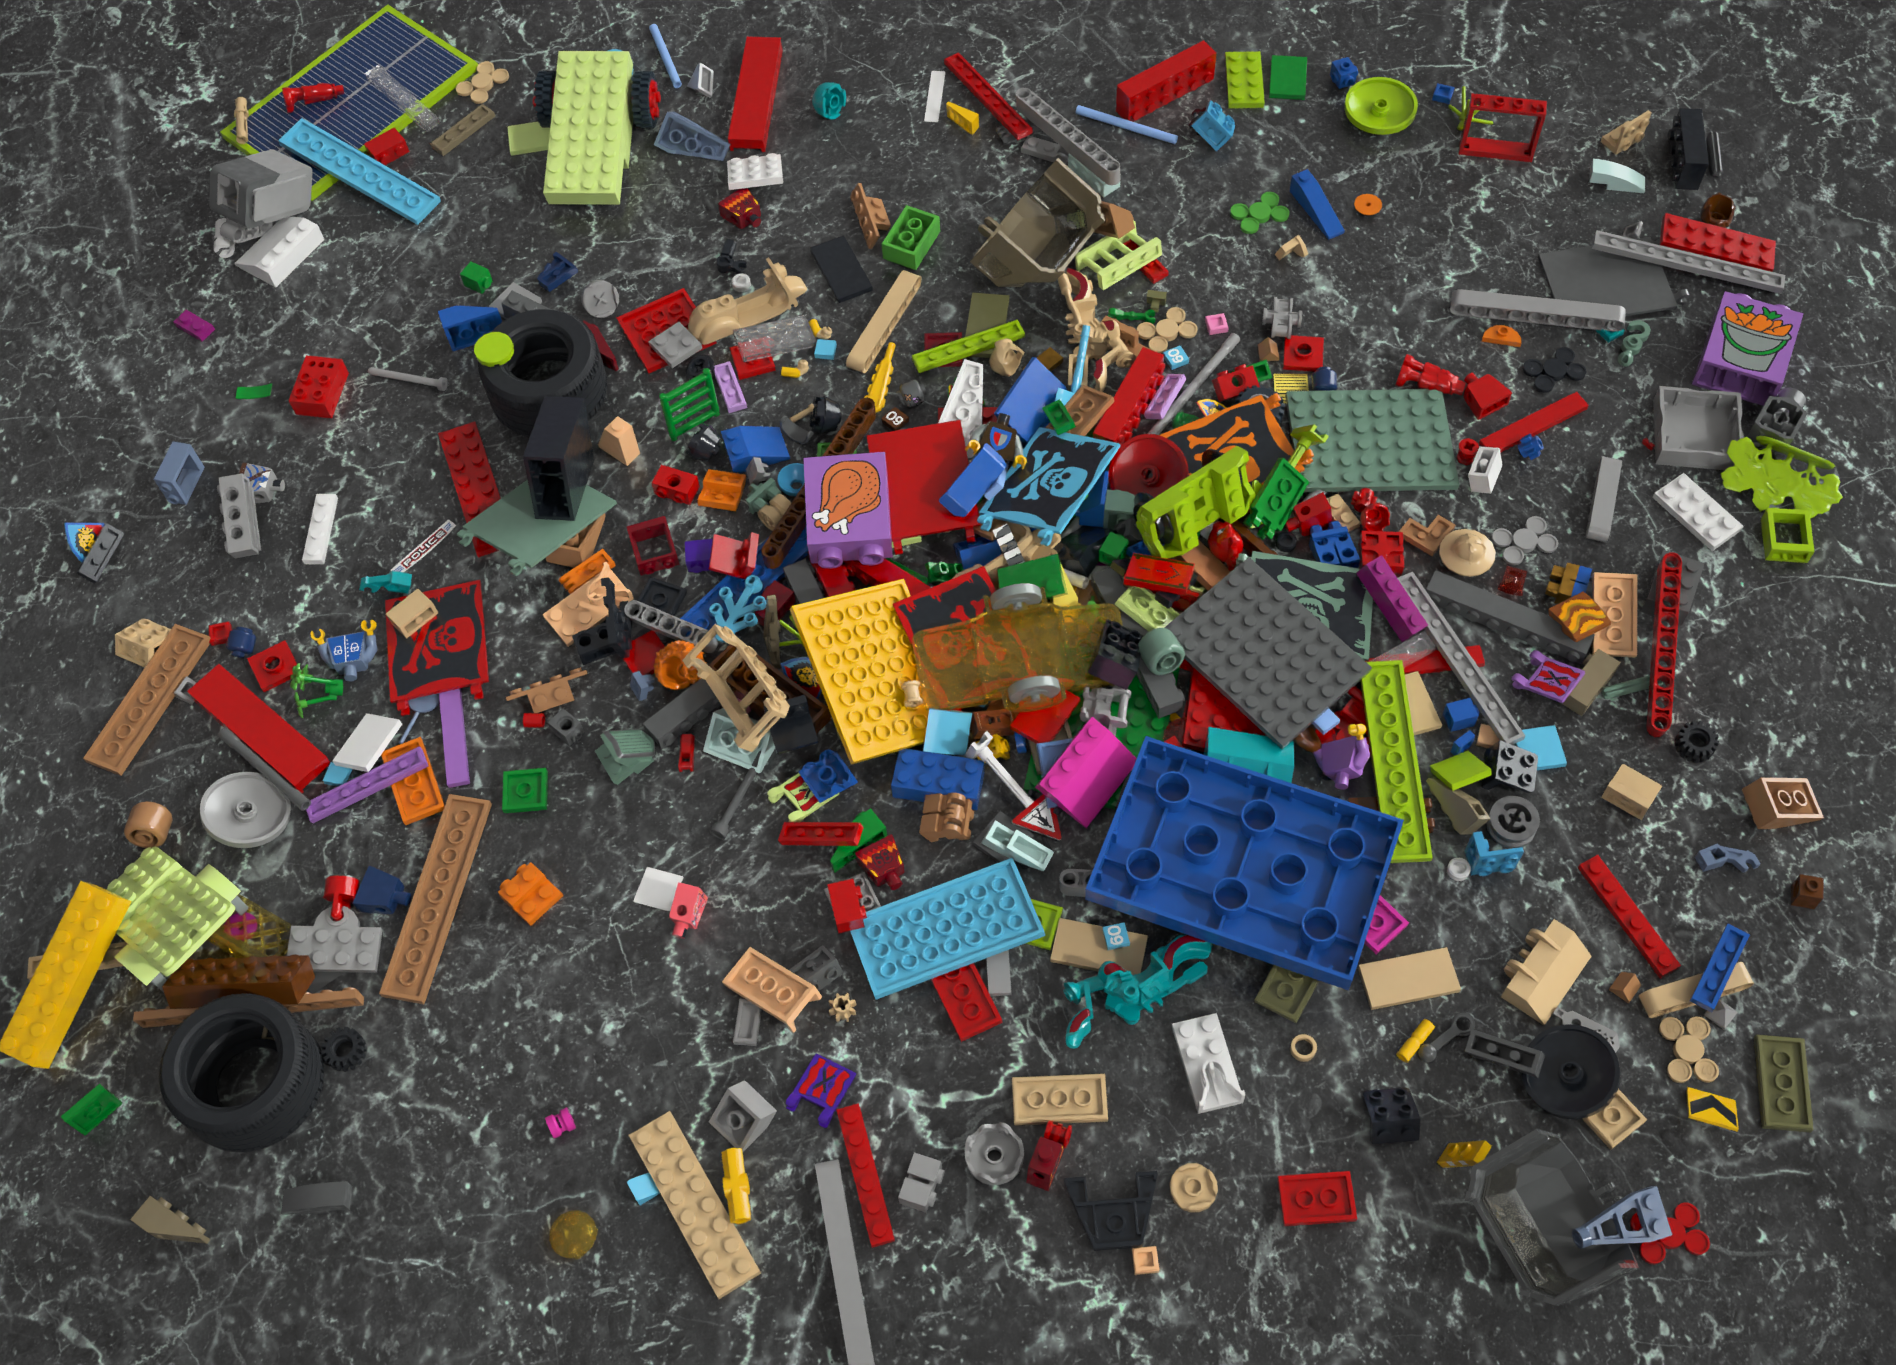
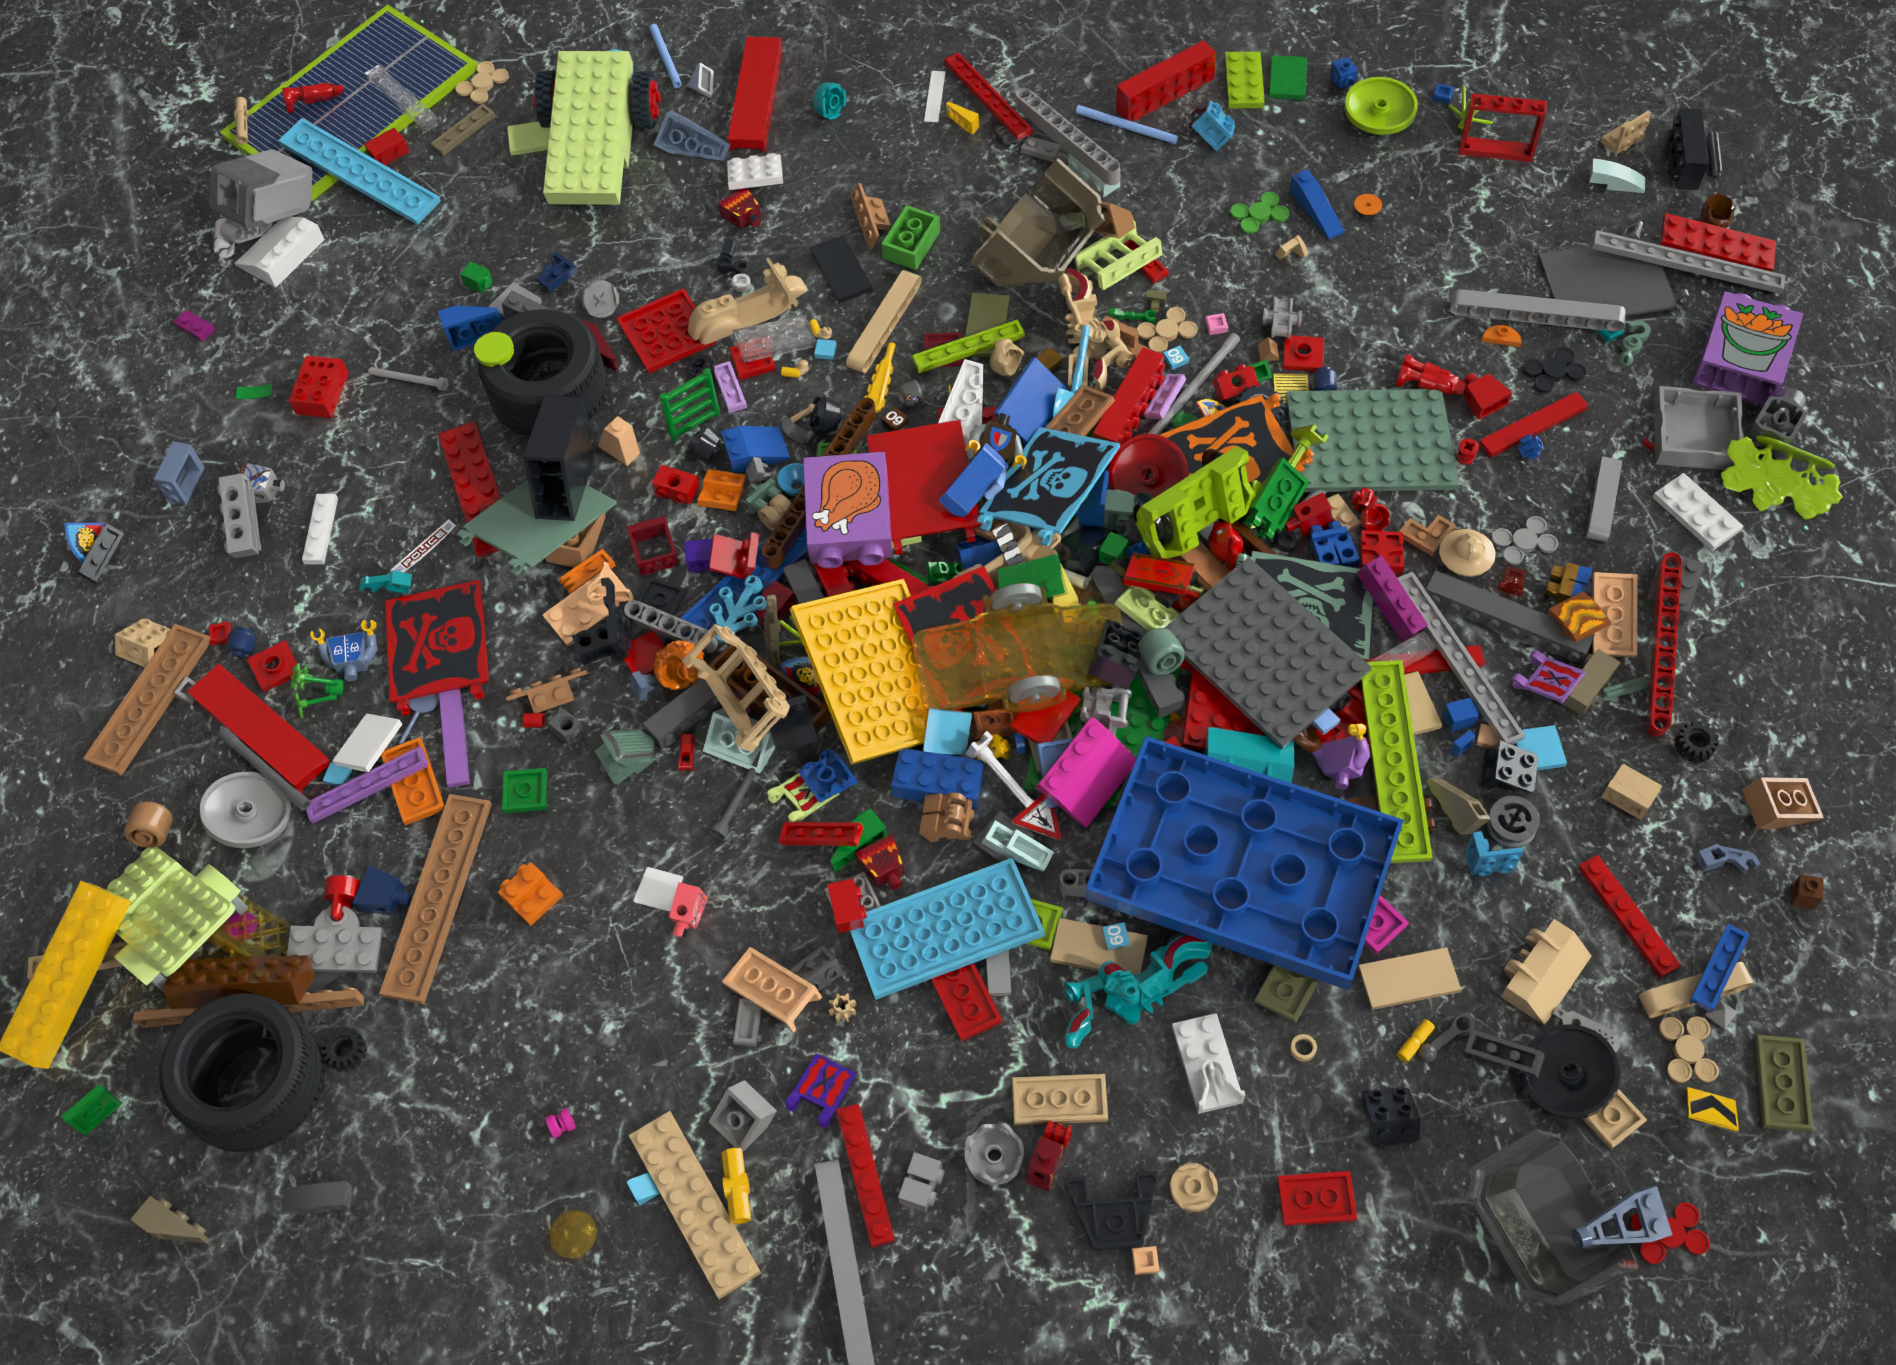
(412, 613): tan brick -> none
(675, 344): light grey plate -> none
(912, 694): tan bush -> none
(1059, 417): green plate -> none
(1458, 869): white tile -> none
(1460, 770): lime tile -> none
(1464, 1154): yellow plate -> none
(1485, 470): white brick -> none
(1625, 986): medium nougat slope -> none
(1787, 551): lime window -> none

